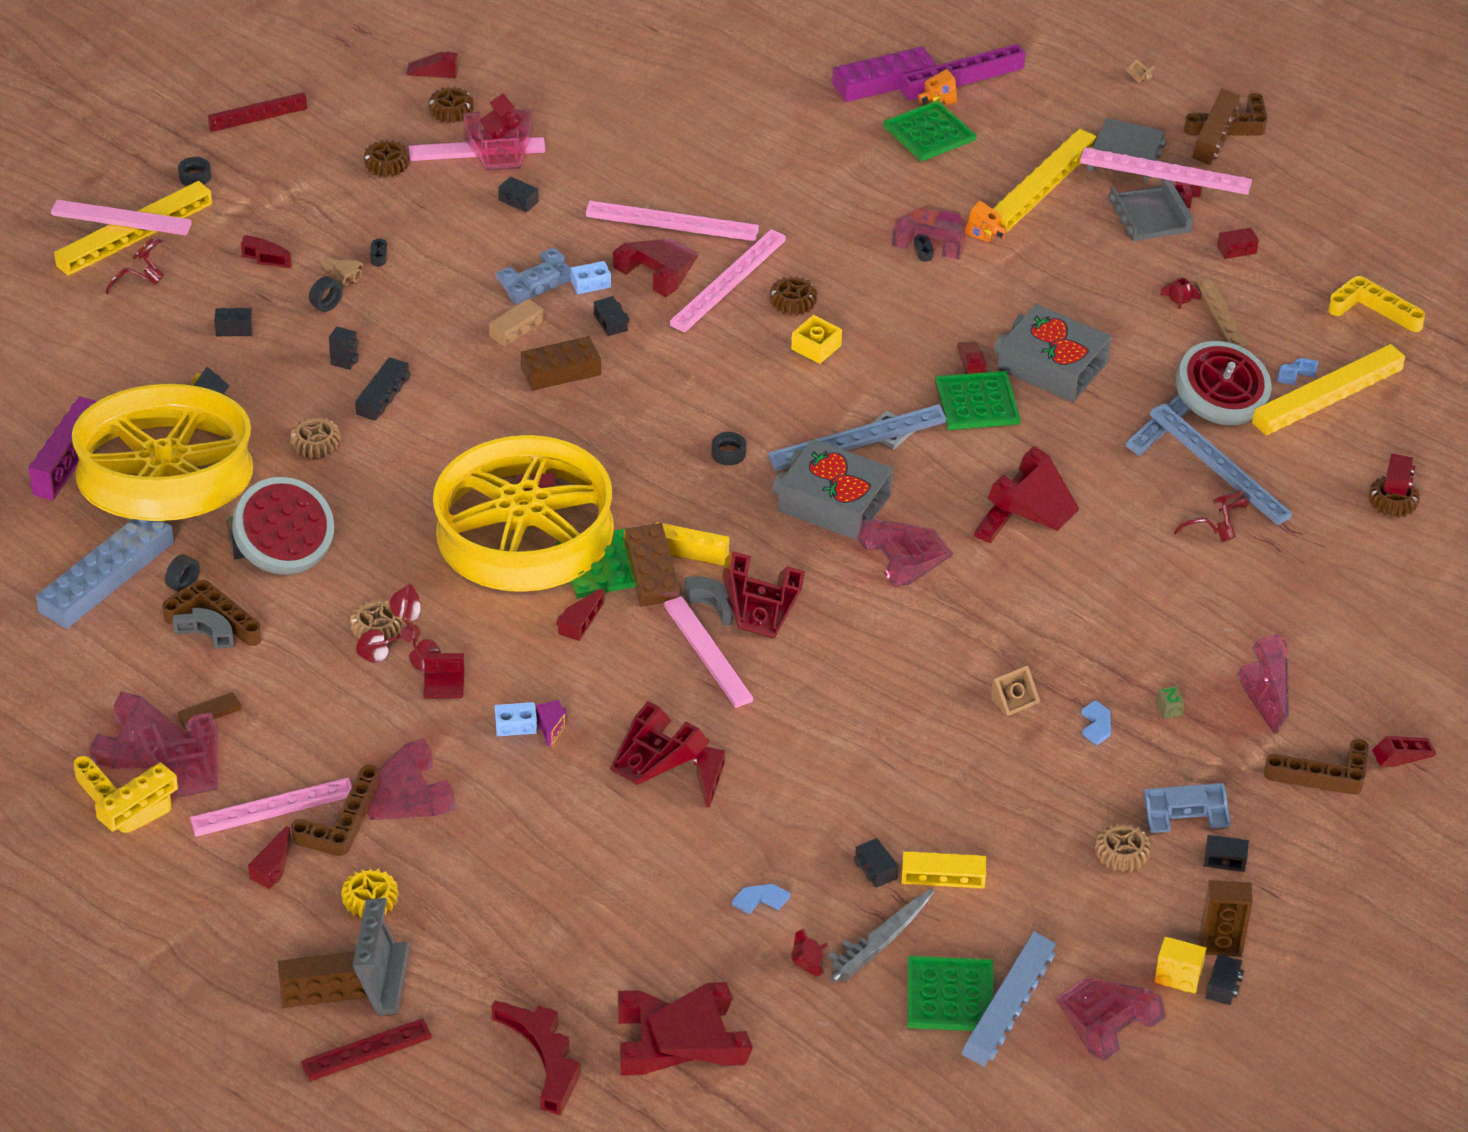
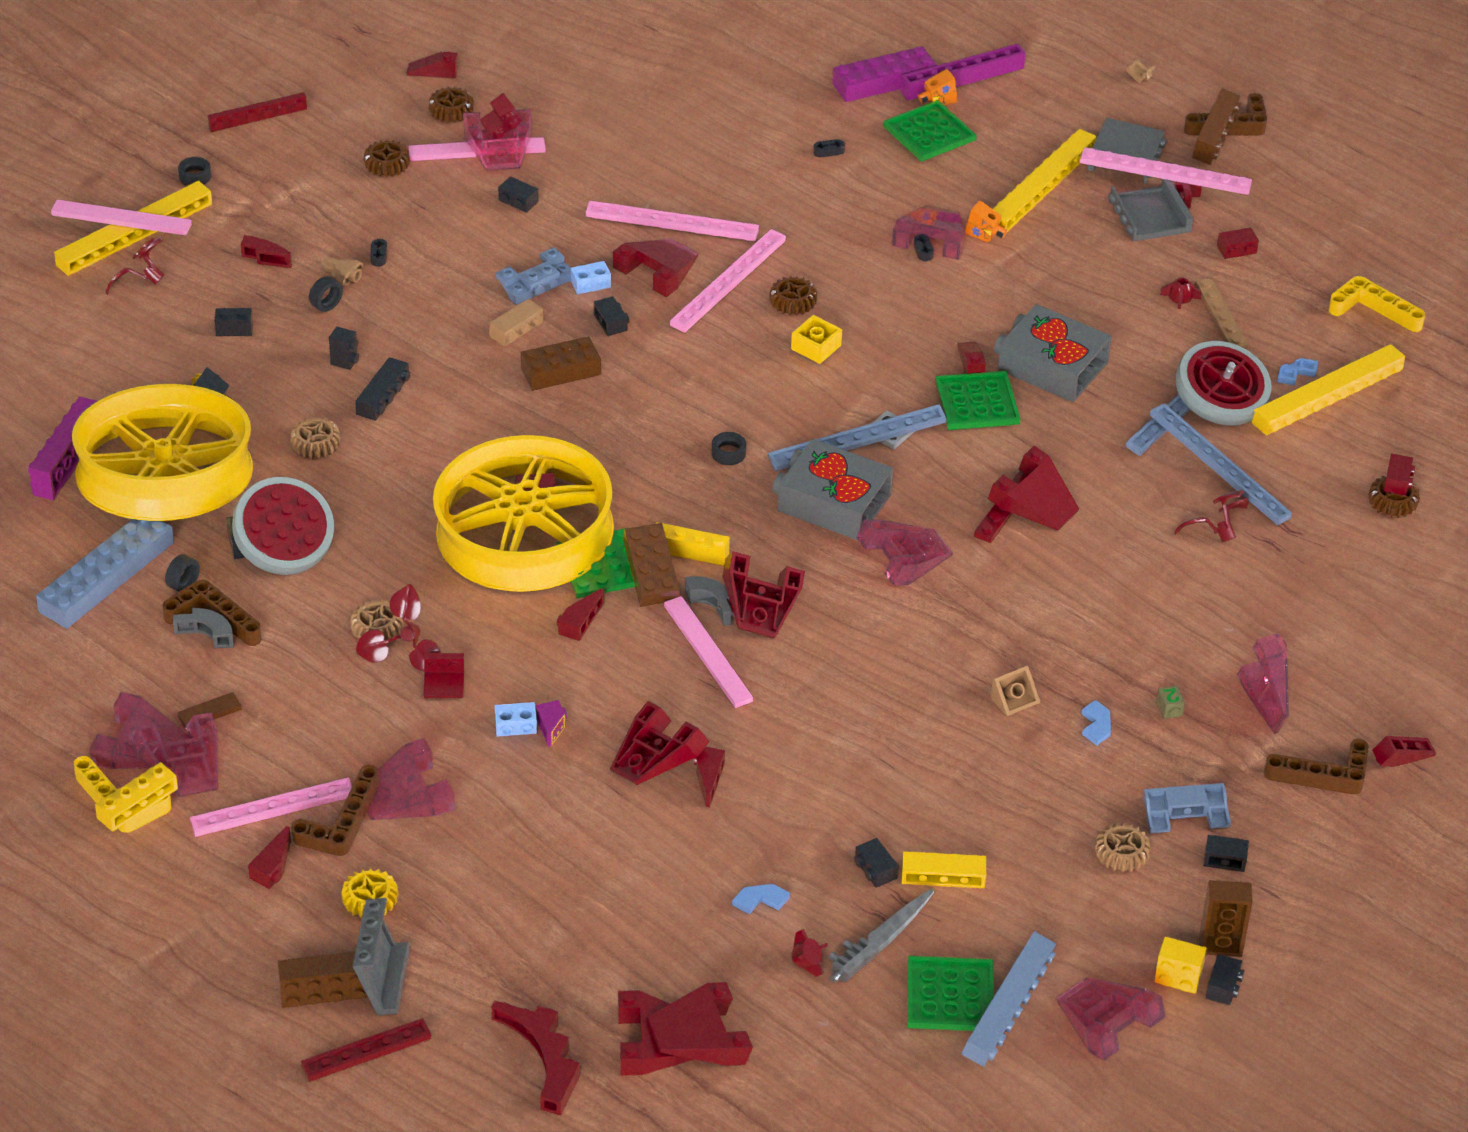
(829, 148): none -> black beam

